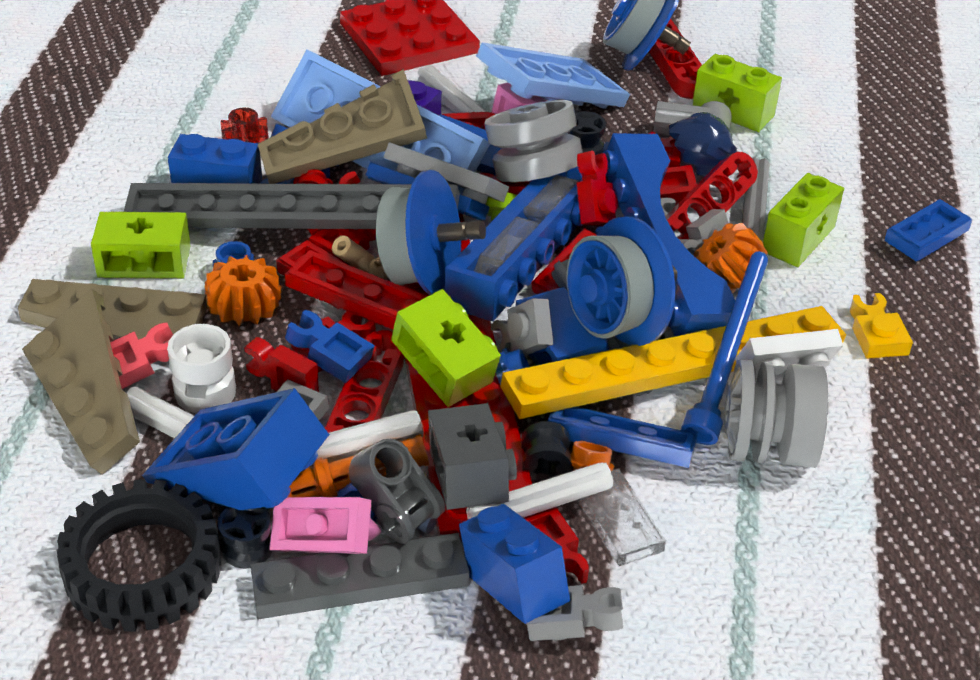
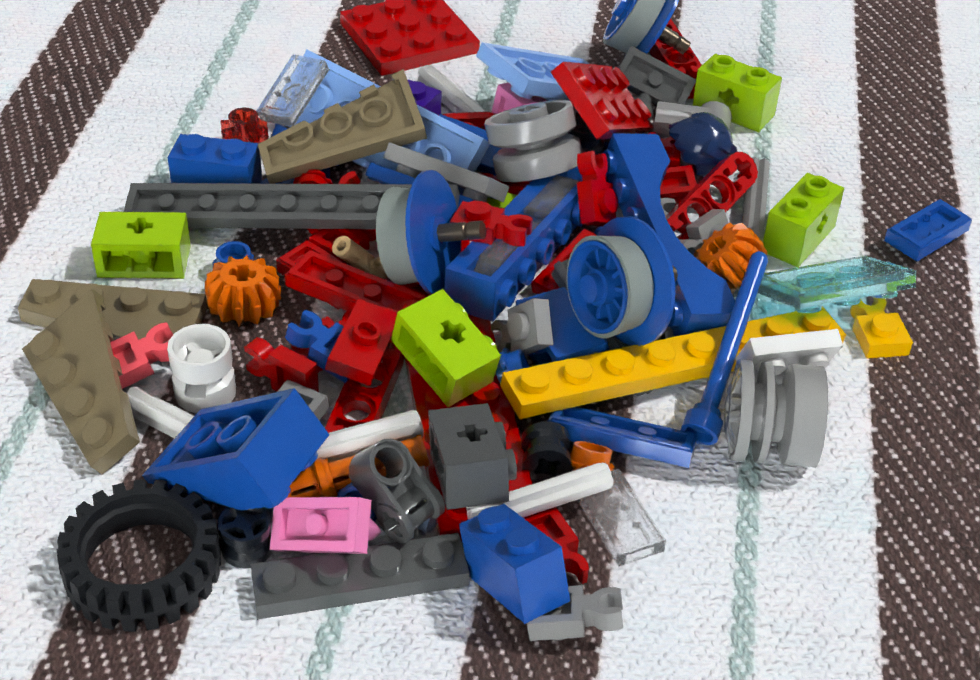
(292, 90): none -> clear plate
(362, 342): none -> red plate
(510, 228): none -> red plate
(603, 99): none -> red plate
(655, 80): none -> dark grey plate
(836, 282): none -> clear light blue plate

